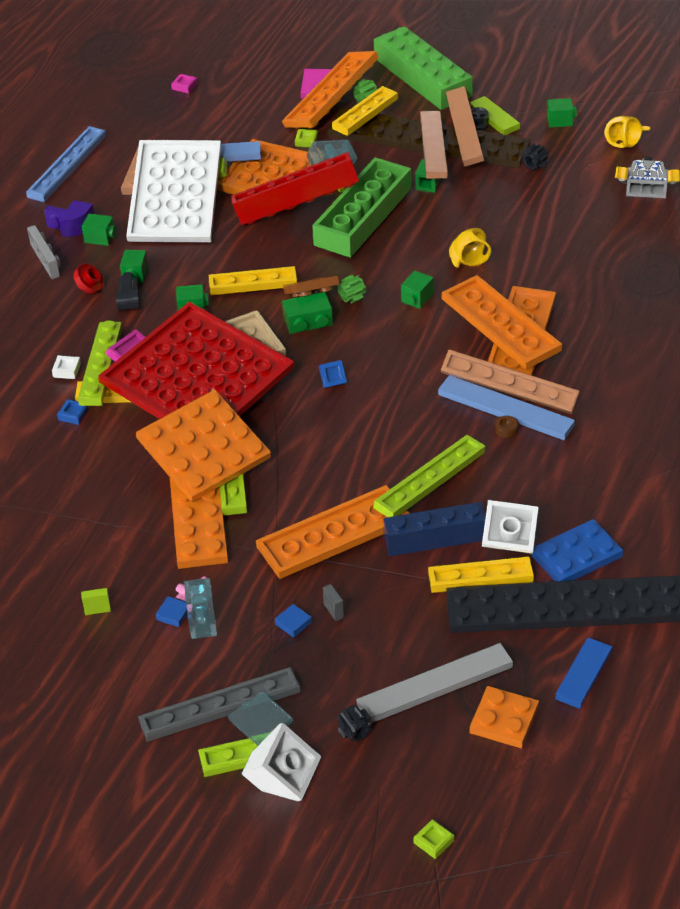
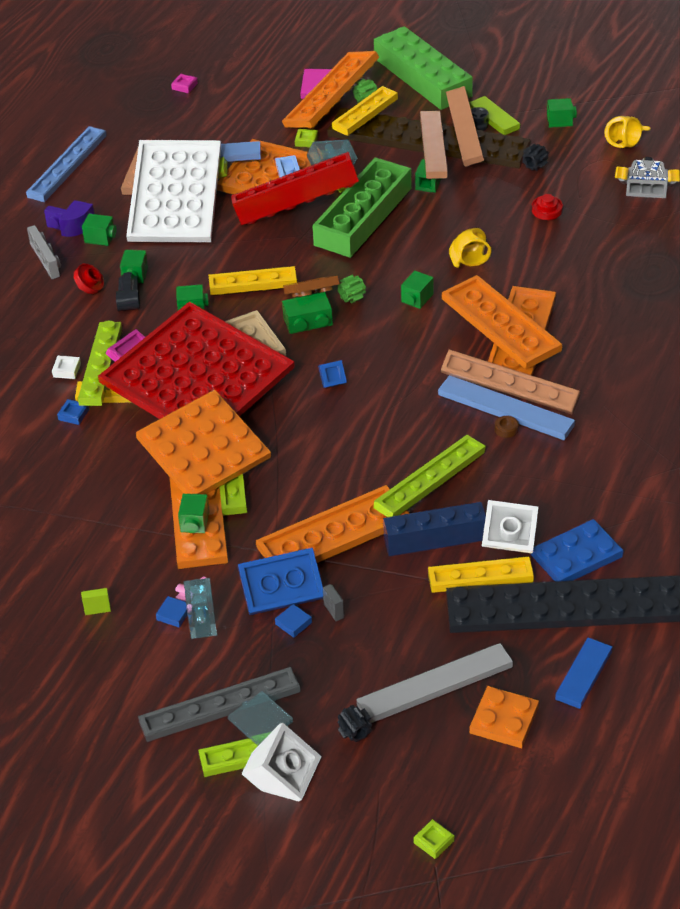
(193, 513): none -> green brick
(281, 581): none -> blue plate
(286, 165): none -> light blue plate
(547, 207): none -> red plate

